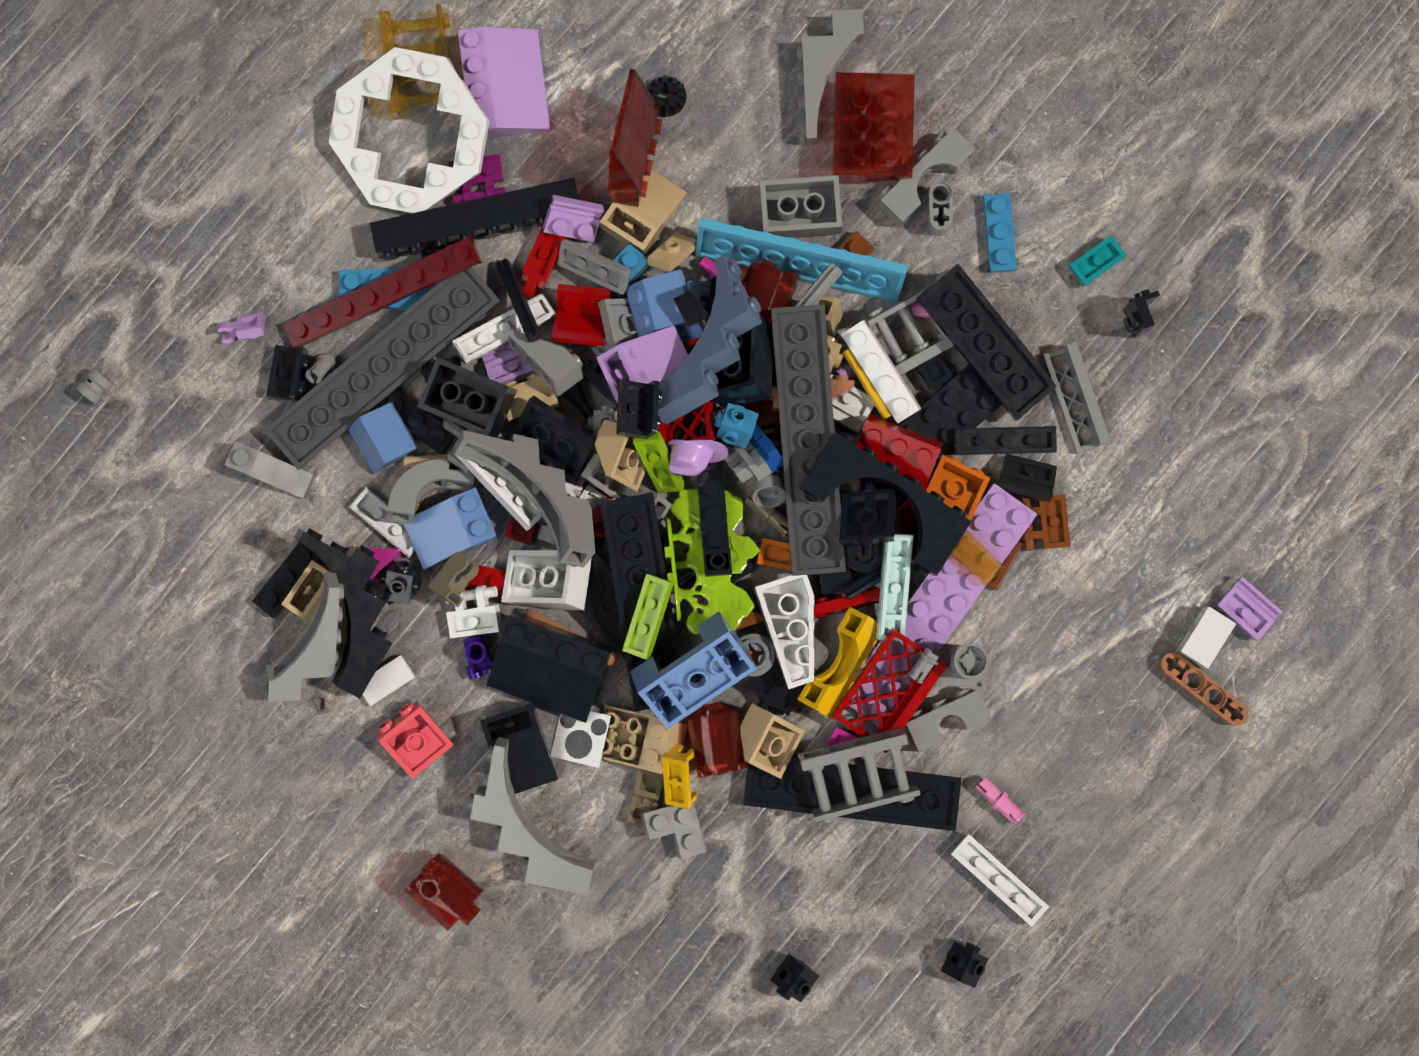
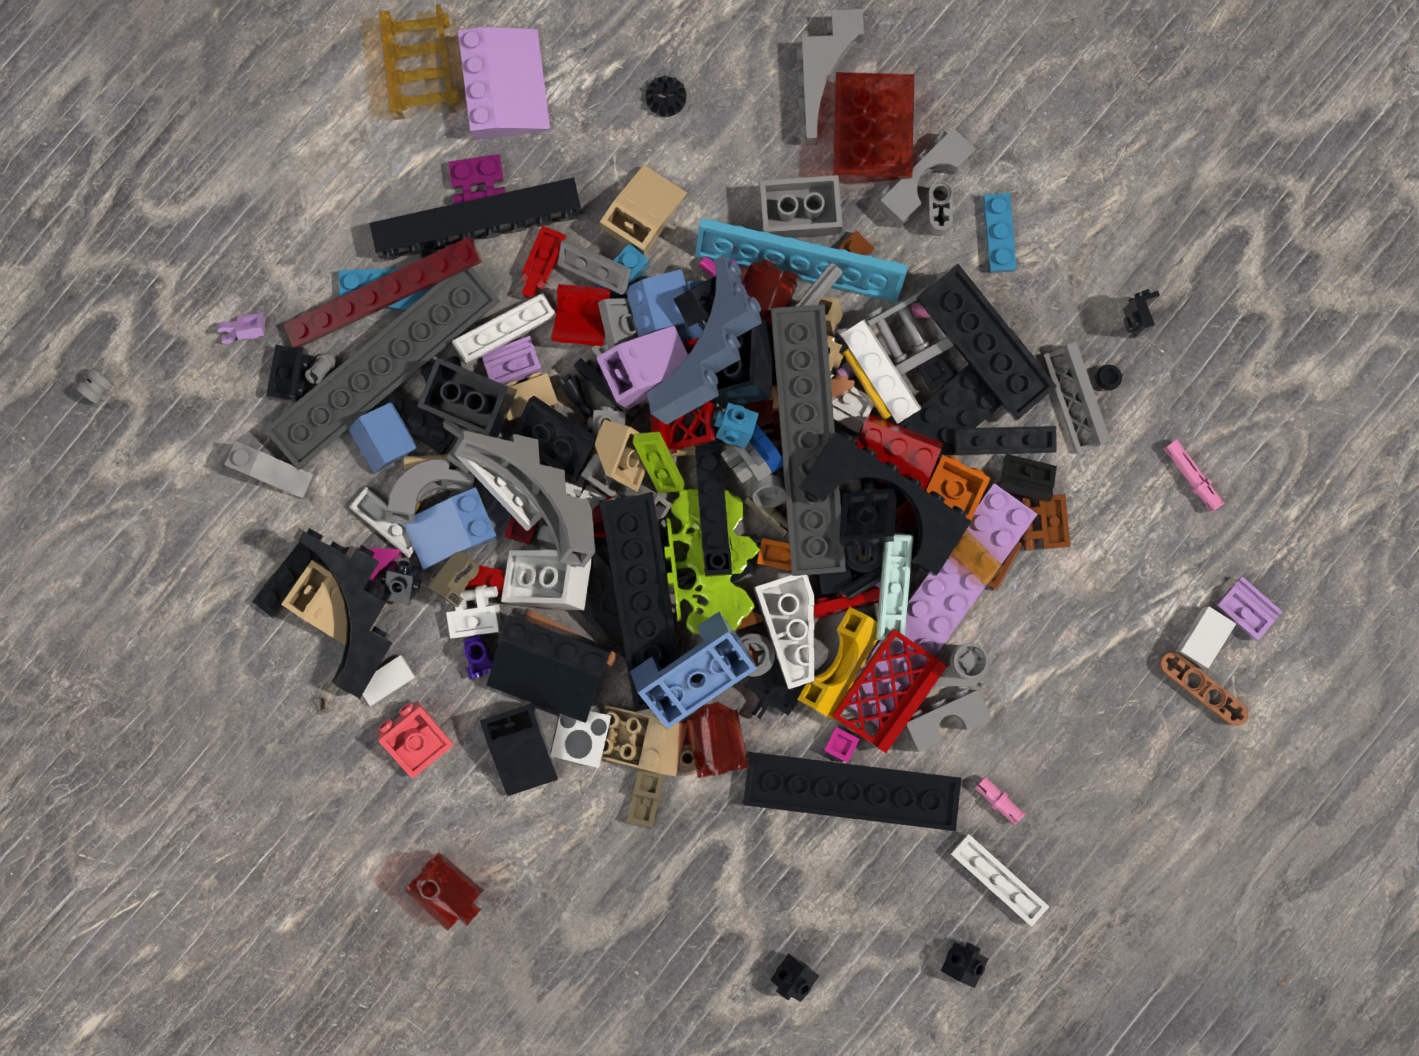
(313, 652): light grey arch -> none
(453, 98): white plate -> none
(518, 300): black axle -> none
(544, 860): light grey arch -> none
(549, 361): light grey slope -> none
(573, 218): lavender plate -> none
(633, 143): clear red slope -> none
(638, 409): black bracket -> none
(648, 616): lime plate -> none
(672, 252): tan plate -> none
(677, 777): yellow hinge -> none
(681, 824): light grey plate -> none
(693, 456): lavender piece -> none
(768, 740): tan slope -> none
(865, 749): light grey fence -> none
(923, 665): light grey pin -> none
(1097, 261): teal plate -> none
(1108, 377): none -> black plate
(1199, 483): none -> bright pink pin

